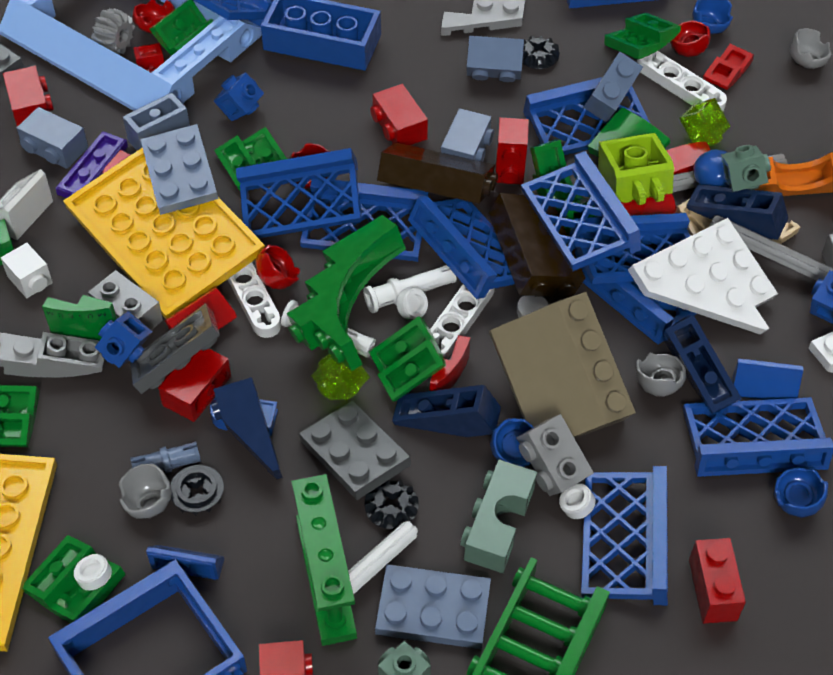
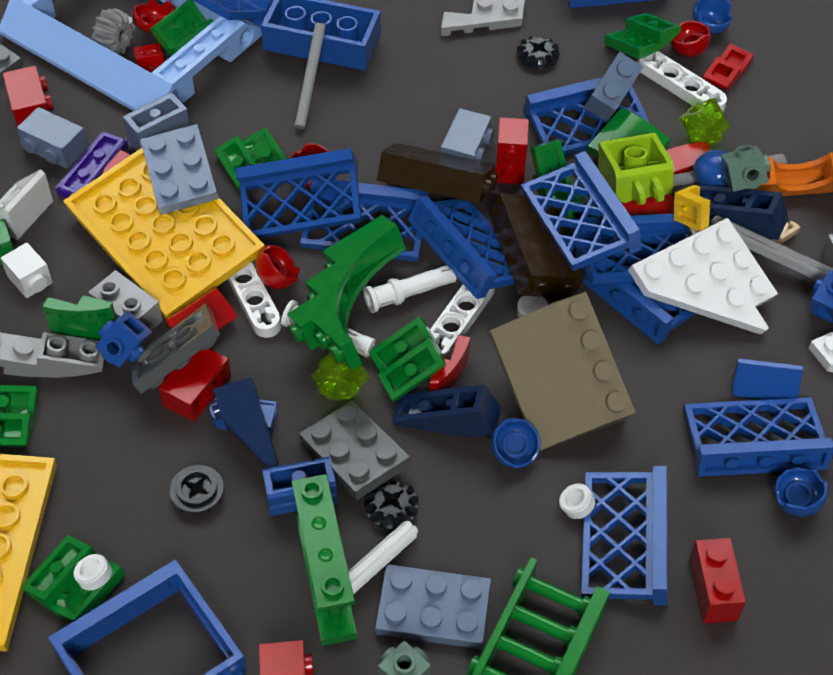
(145, 491): light grey hair -> none
(170, 458): sand blue pin -> none
(191, 562): blue slope -> none
(238, 96): blue brick -> none
(279, 483): none -> blue brick
(309, 77): none -> light grey bar
(399, 116): brick -> none
(412, 303): white tile -> none
(489, 540): sand green arch -> none
(495, 58): sand blue brick -> none
(554, 455): light grey brick -> none
(660, 374): light grey hair -> none
(692, 208): none -> yellow bracket
(702, 364): dark blue slope -> none
(808, 49): light grey hair -> none

